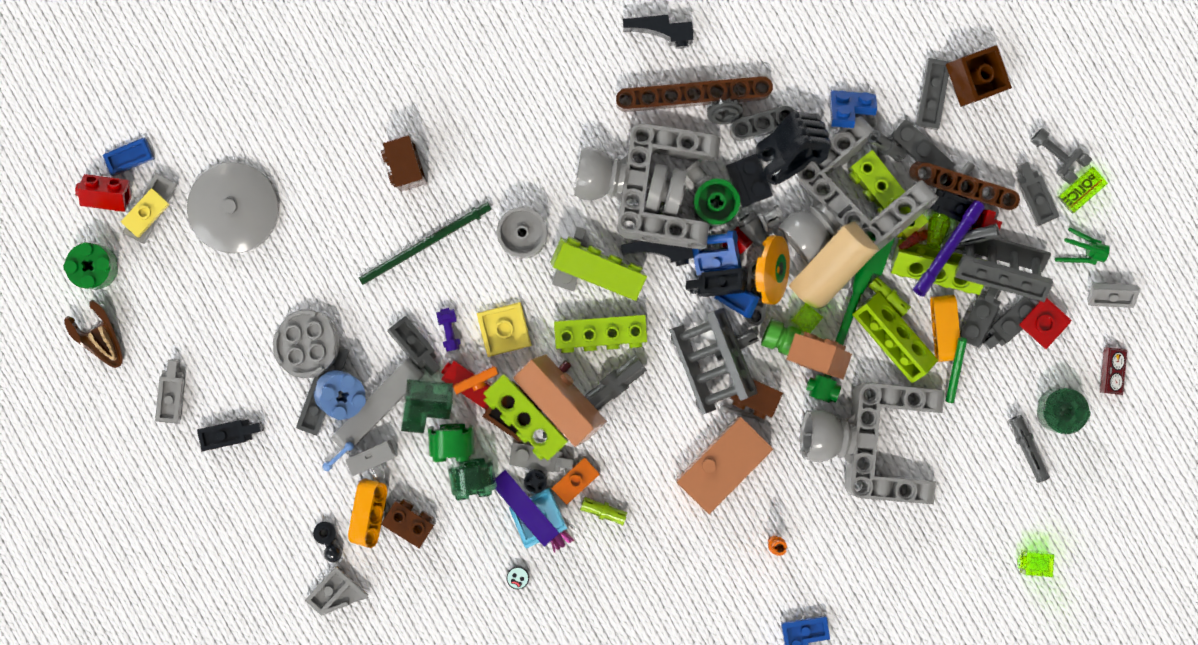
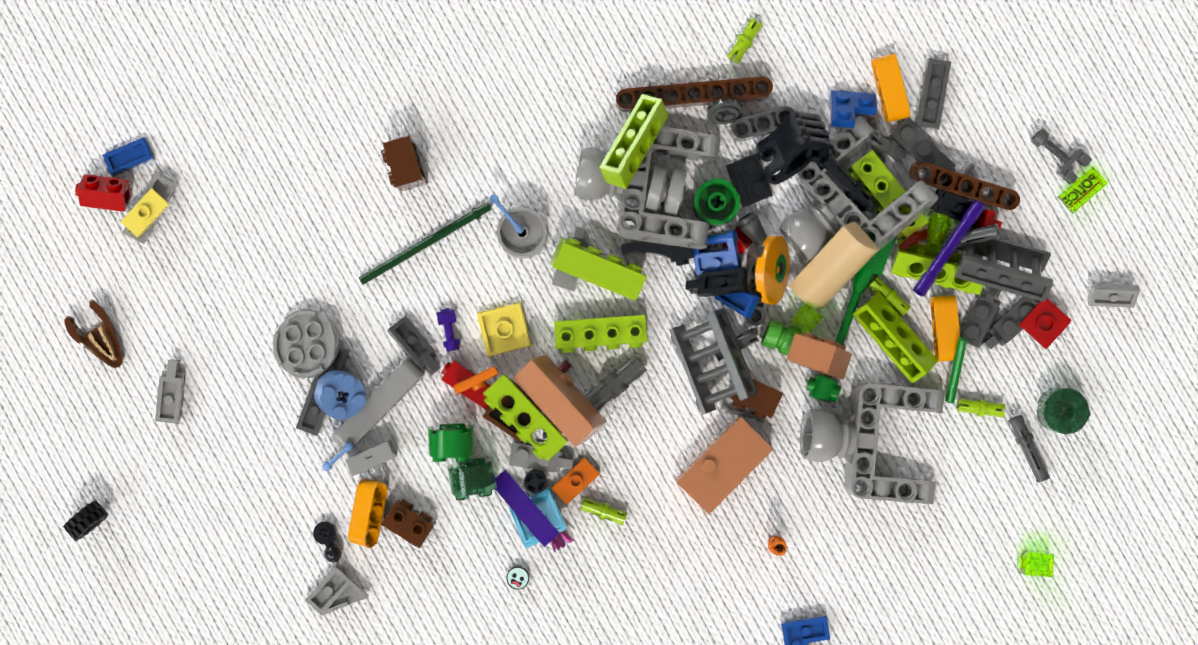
(78, 267): green brick -> none
(85, 520): none -> black tyre
(227, 434): black hinge -> none
(233, 208): light grey dish -> none
(425, 400): clear green brick -> none
(495, 200): none -> medium blue hinge
(634, 141): none -> lime brick
(677, 34): black slope -> none
(697, 174): light grey bush -> none
(744, 41): none -> lime pin
(771, 218): light grey bush -> none
(853, 189): none -> black pin
(890, 87): none -> light orange beam
(978, 75): reddish brown brick -> none
(981, 407): none -> lime pin
(1036, 195): dark grey hinge -> none
(1095, 249): green plant -> none
(1113, 371): slope -> none

